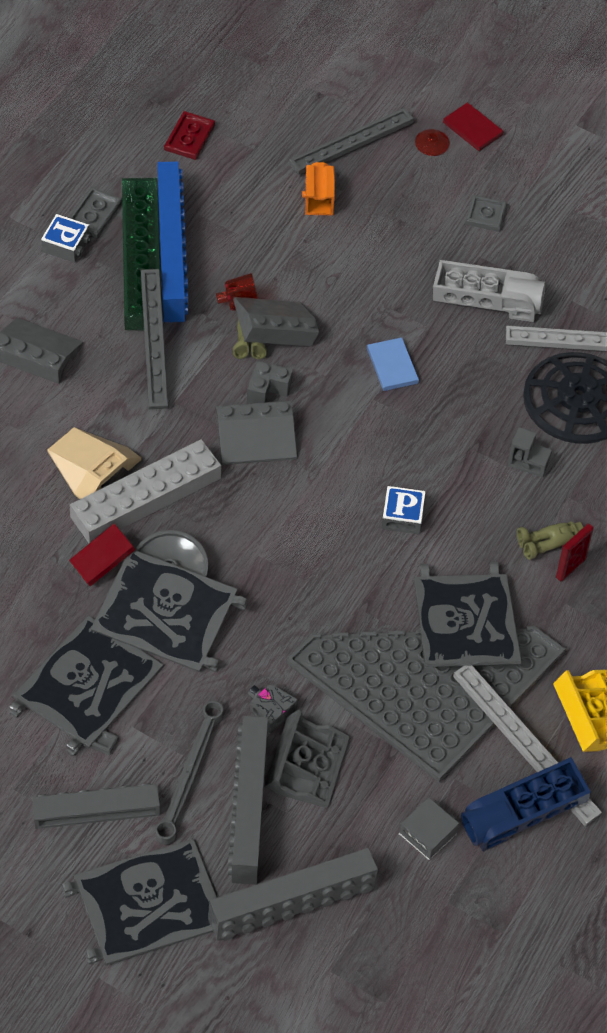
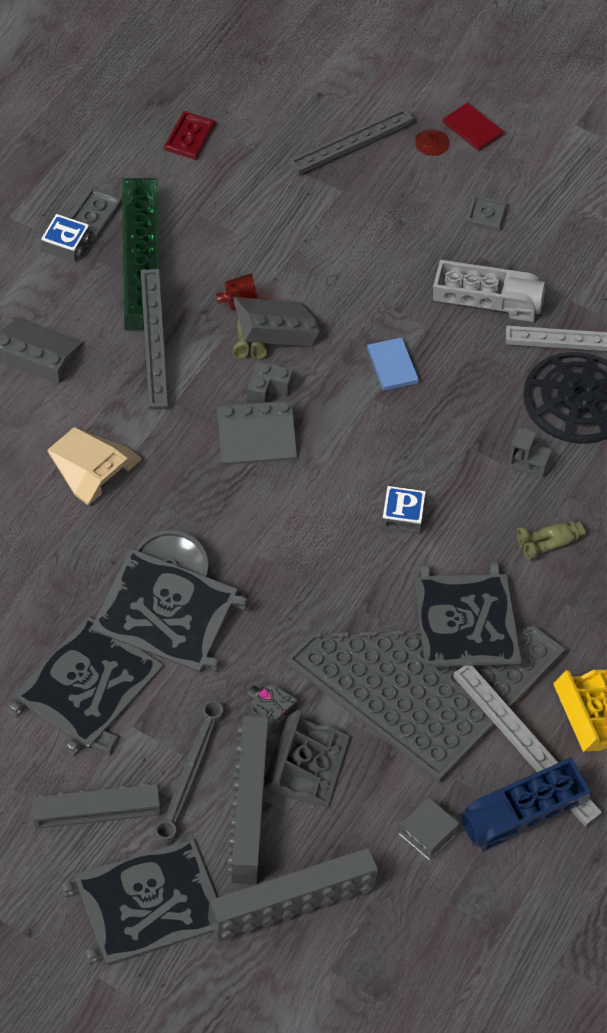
(102, 555): dark red tile -> none
(146, 490): light grey brick -> none
(171, 242): blue brick -> none
(319, 189): orange piece -> none
(574, 552): dark red tile -> none

